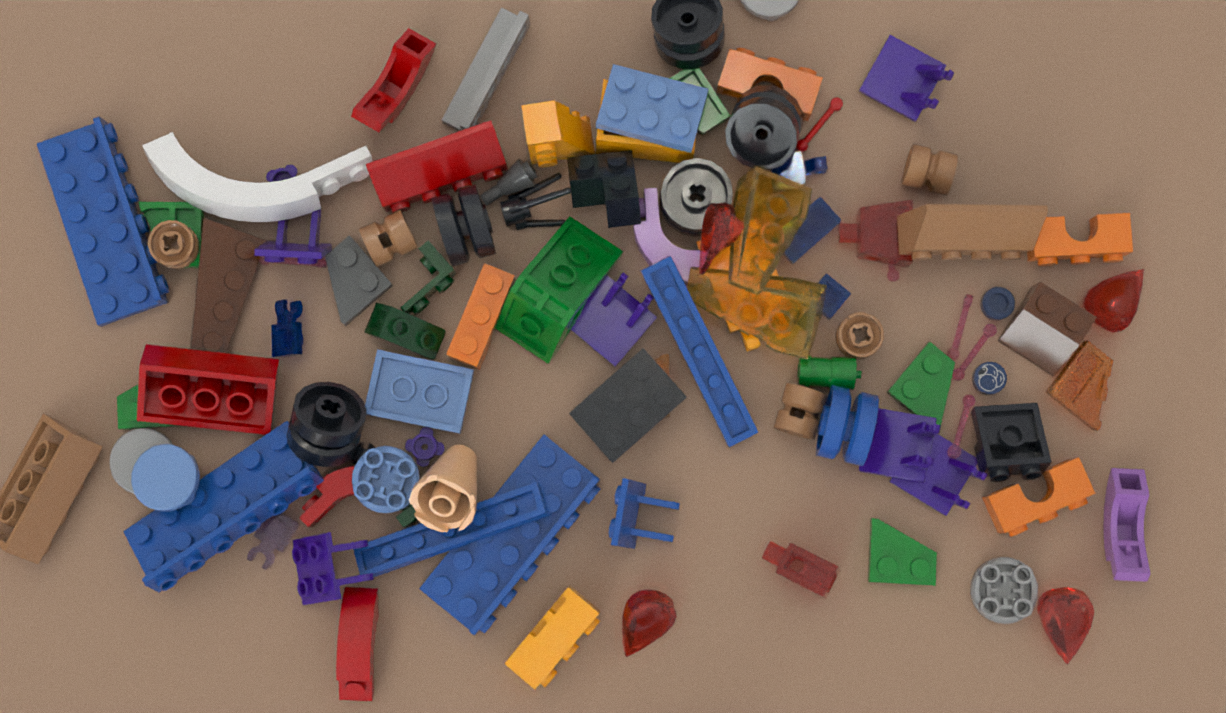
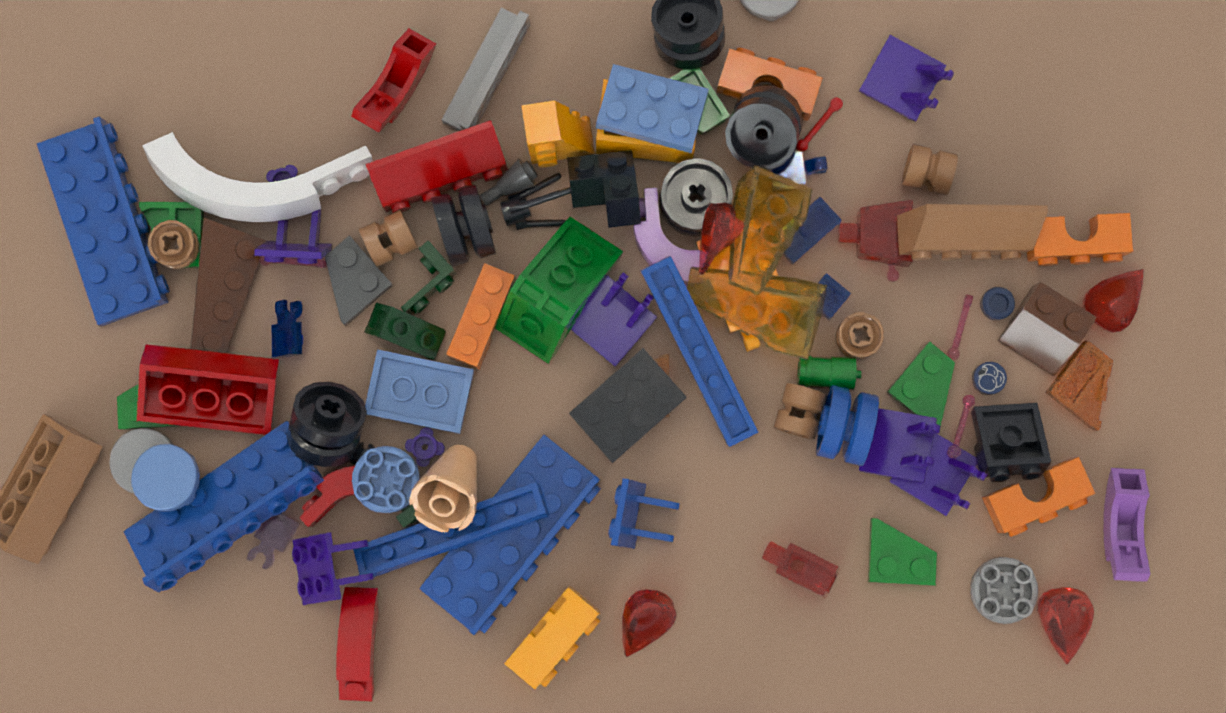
(988, 331): clear pink hinge -> none

